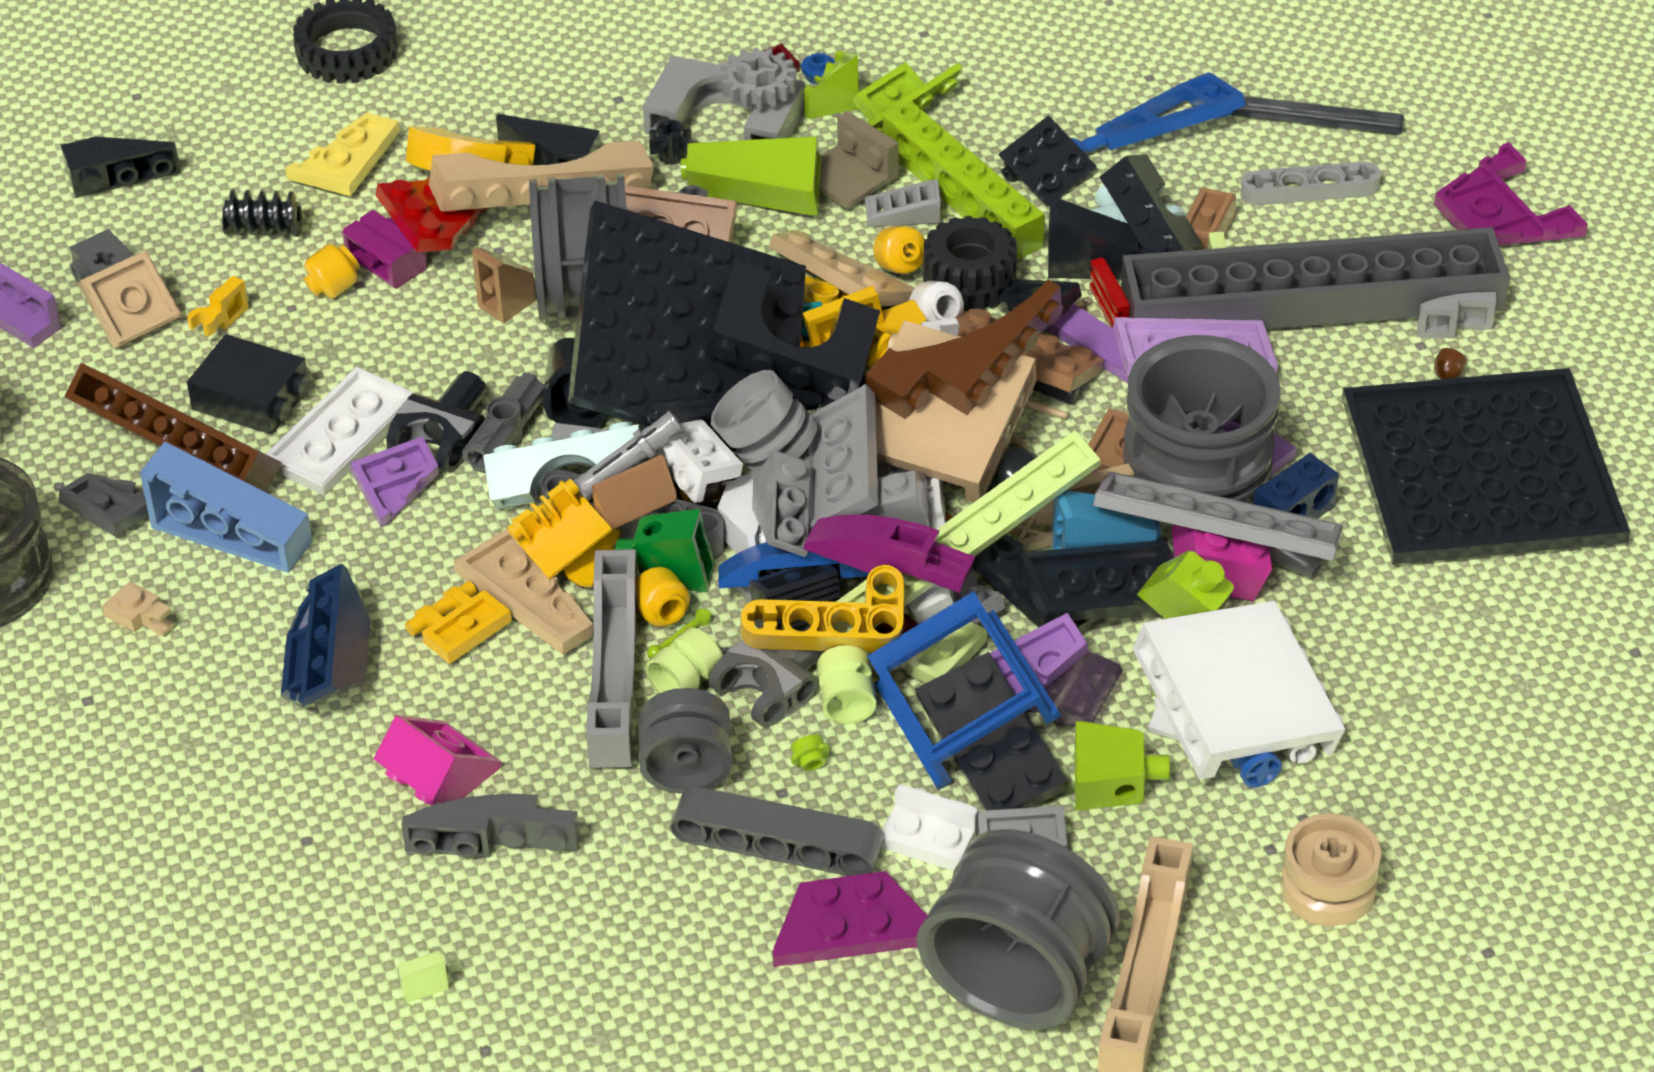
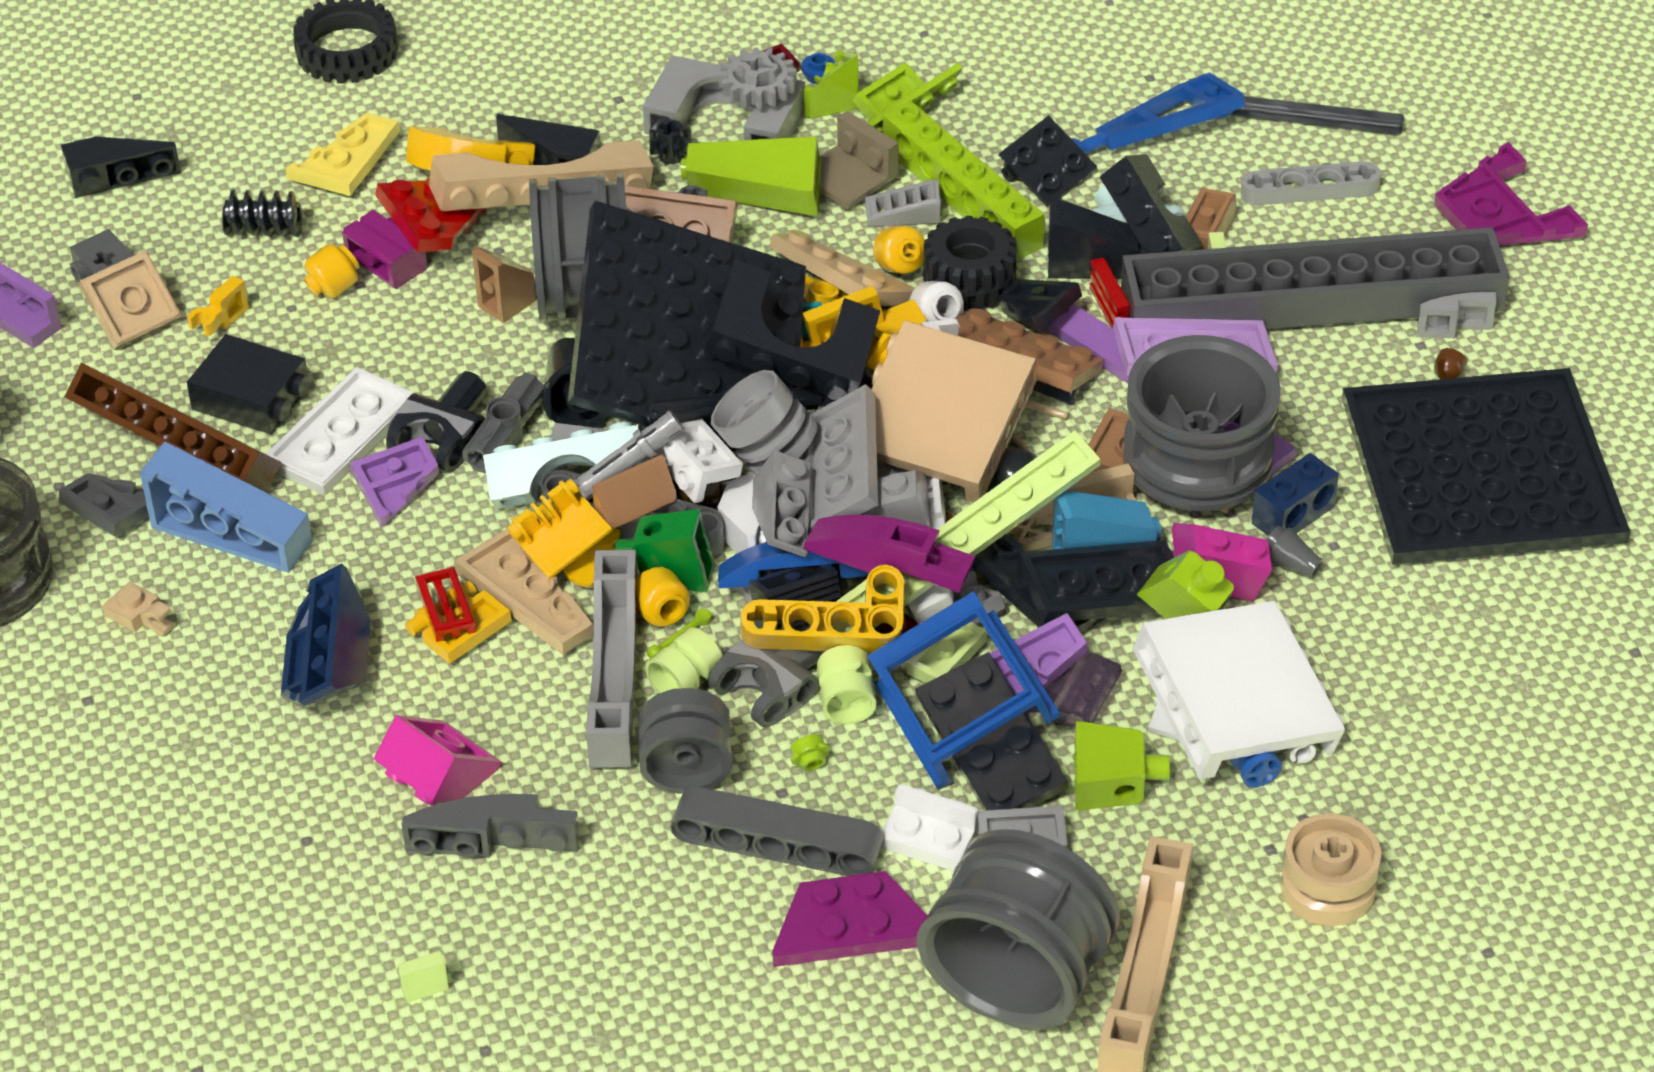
(451, 625): none -> red tile
(967, 366): reddish brown arch -> none
(1219, 515): light grey tile -> none

